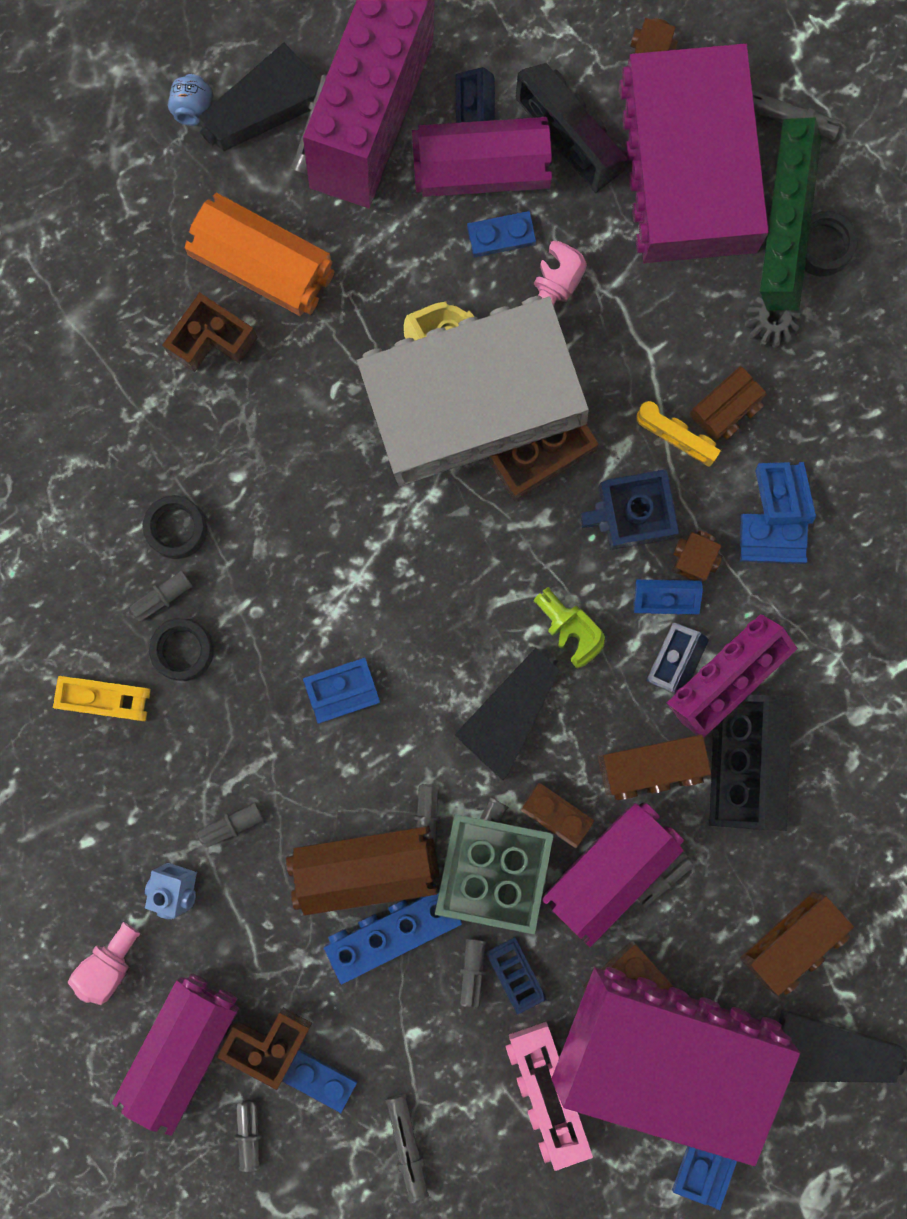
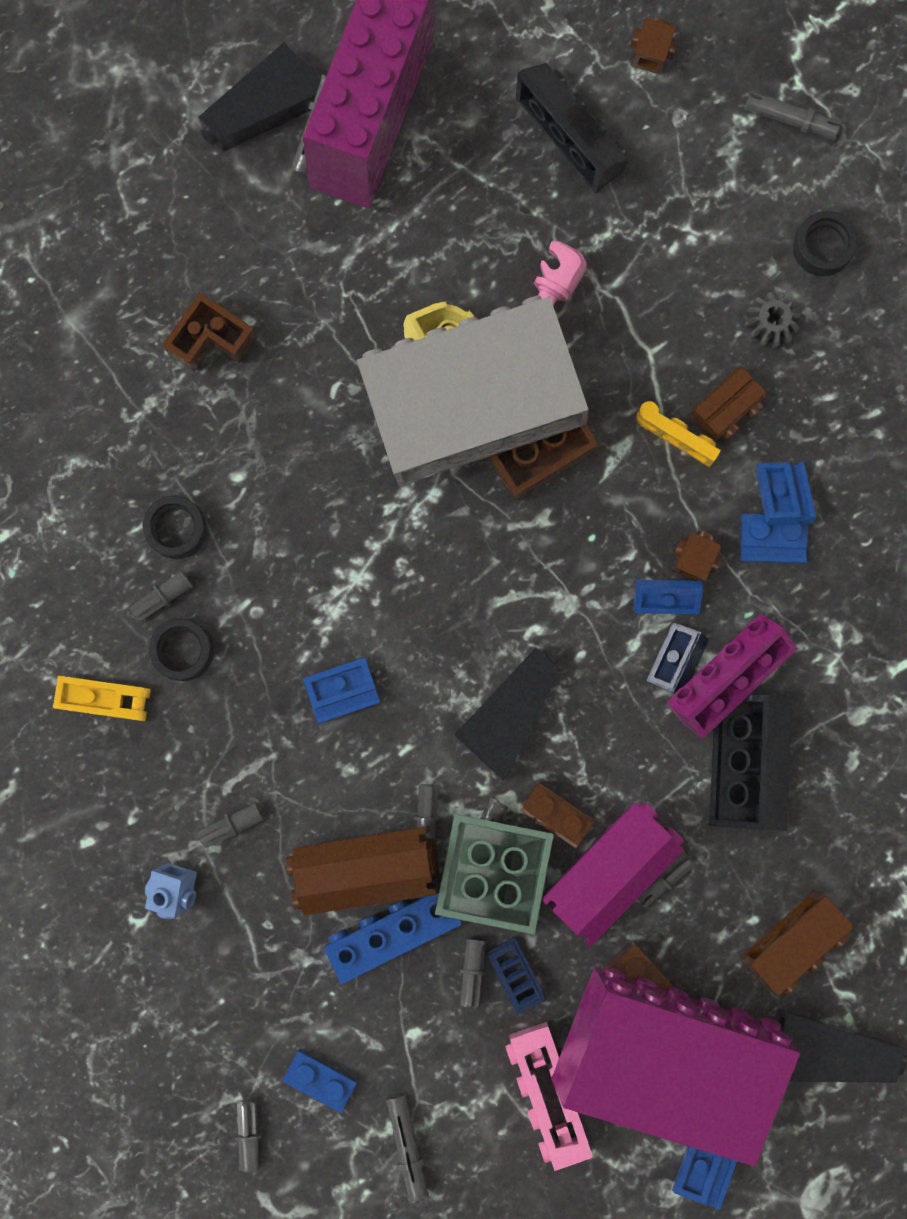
(105, 969): bright pink piece -> none
(176, 1054): magenta brick -> none
(189, 99): medium blue head -> none
(259, 255): orange brick -> none
(264, 1056): reddish brown brick -> none
(475, 96): dark blue slope -> none
(482, 156): magenta brick -> none
(501, 234): blue plate -> none
(572, 623): lime piece -> none
(622, 526): dark blue hinge -> none
(654, 767): reddish brown brick -> none
(693, 153): magenta brick -> none
(791, 214): dark green brick -> none

